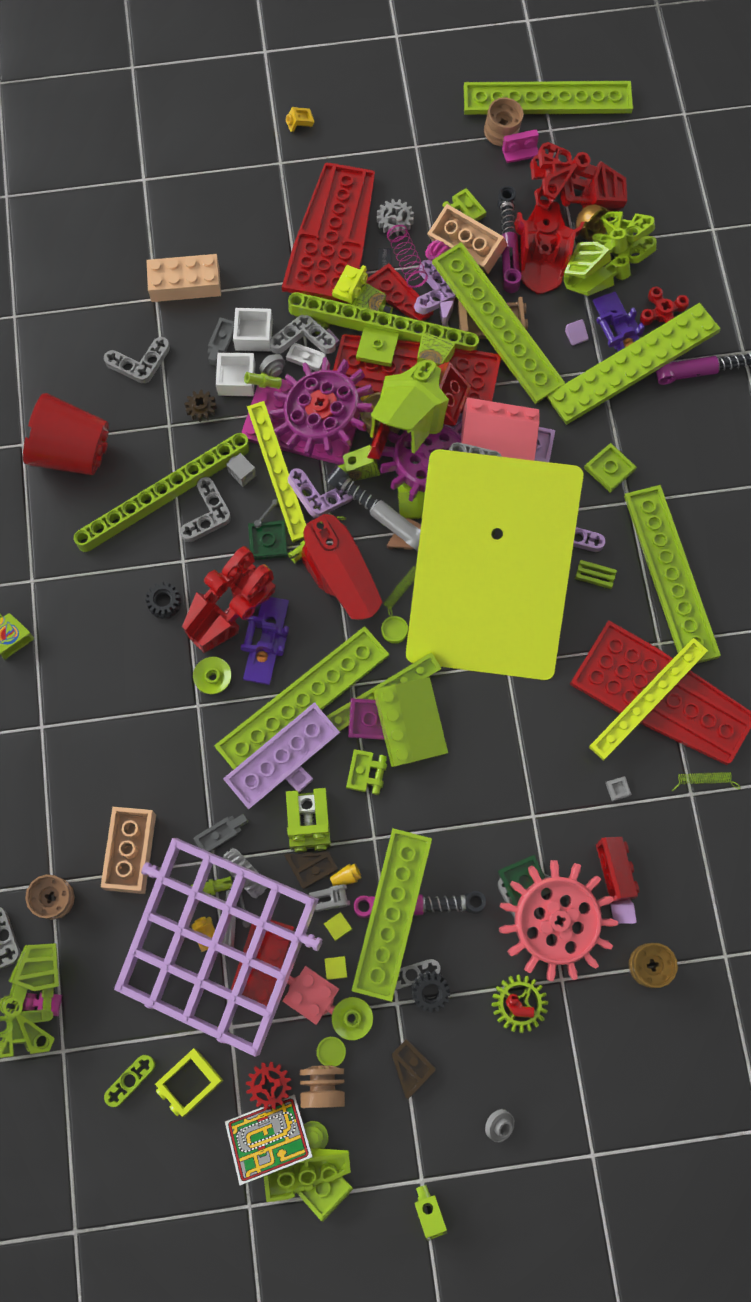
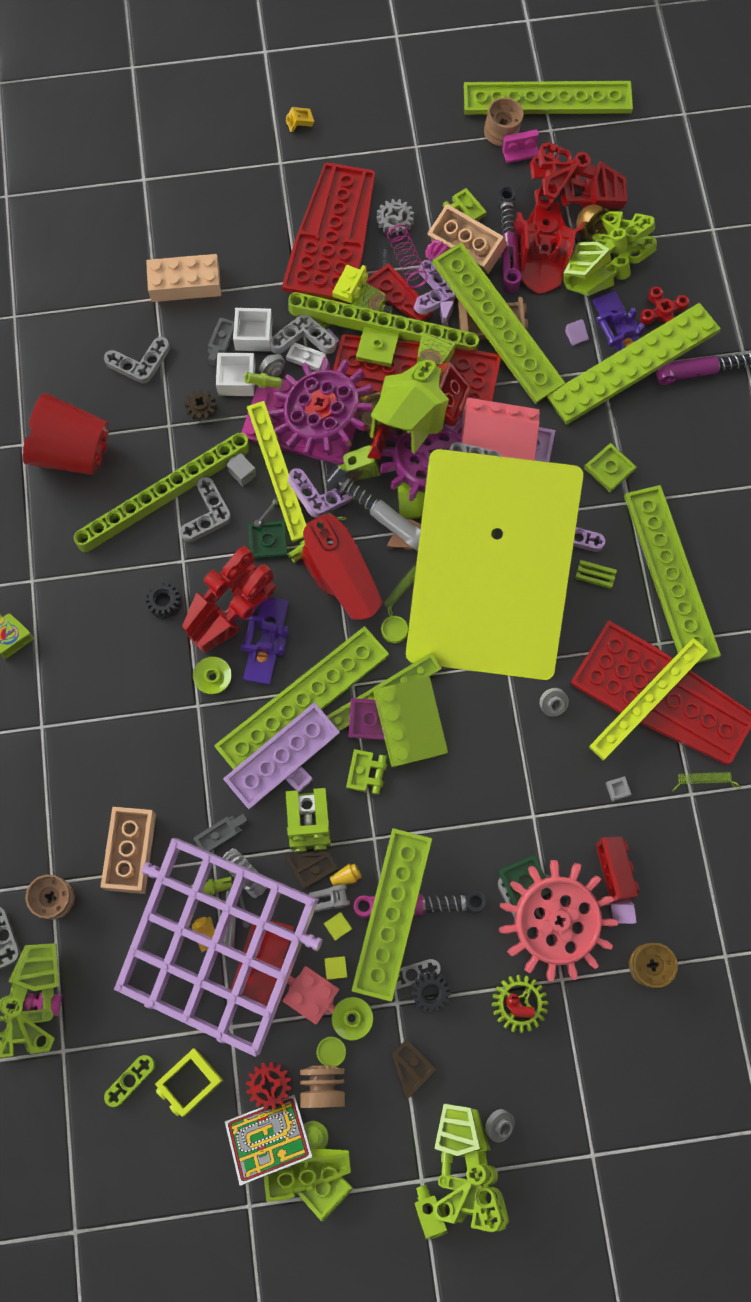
(463, 1135): none -> lime piece
(554, 702): none -> light grey plate

